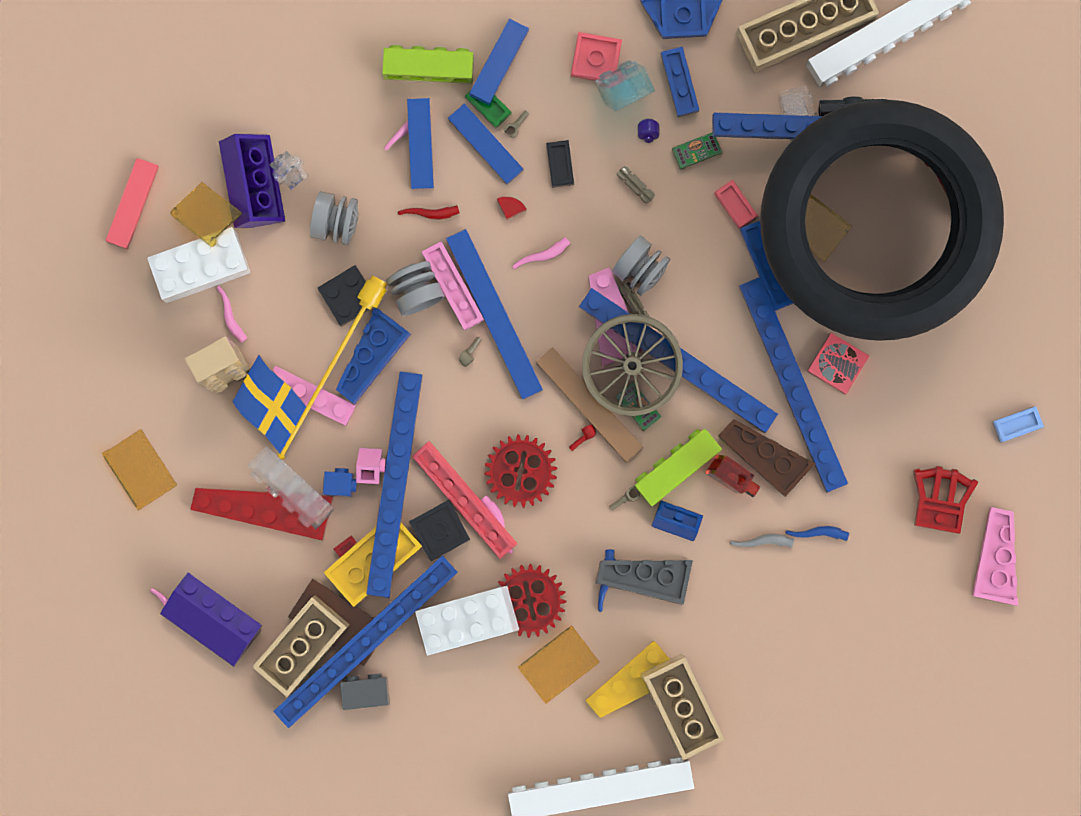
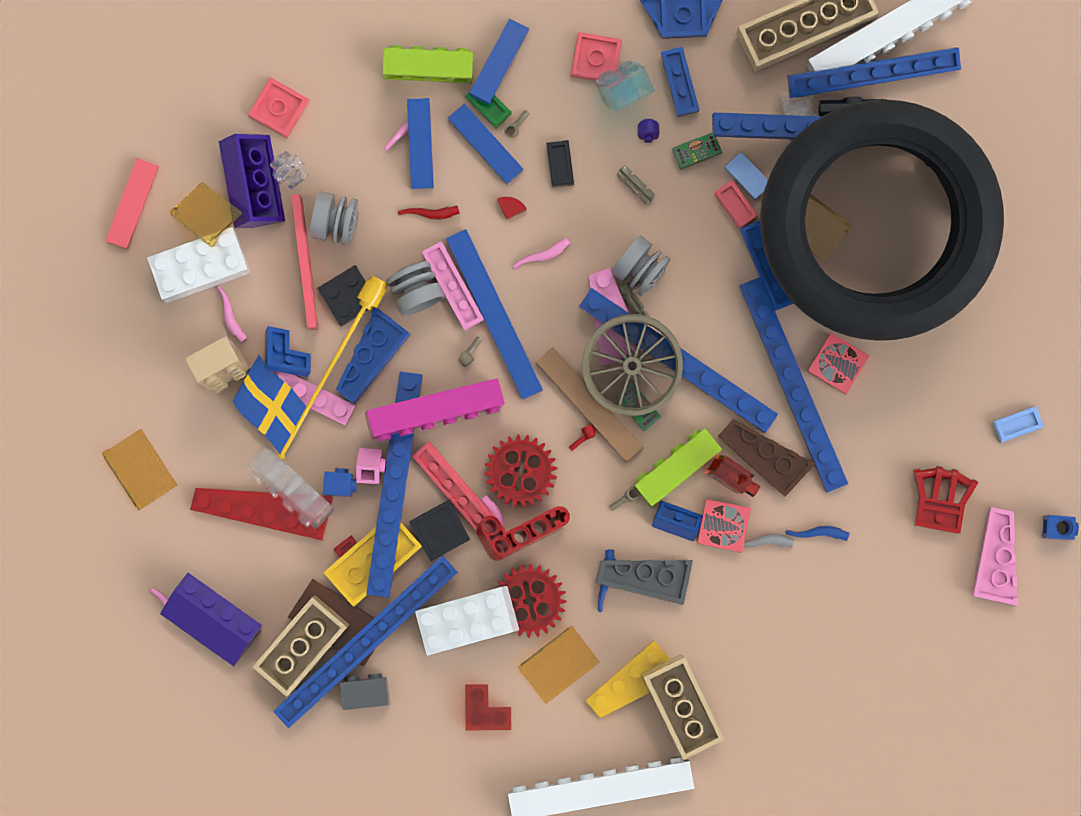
(278, 107): none -> coral tile
(280, 358): none -> blue plate
(304, 260): none -> coral tile
(434, 409): none -> dark pink brick
(480, 715): none -> clear red plate
(526, 530): none -> red beam
(724, 525): none -> tile
(747, 175): none -> light blue tile
(874, 72): none -> blue tile
(1050, 531): none -> blue brick

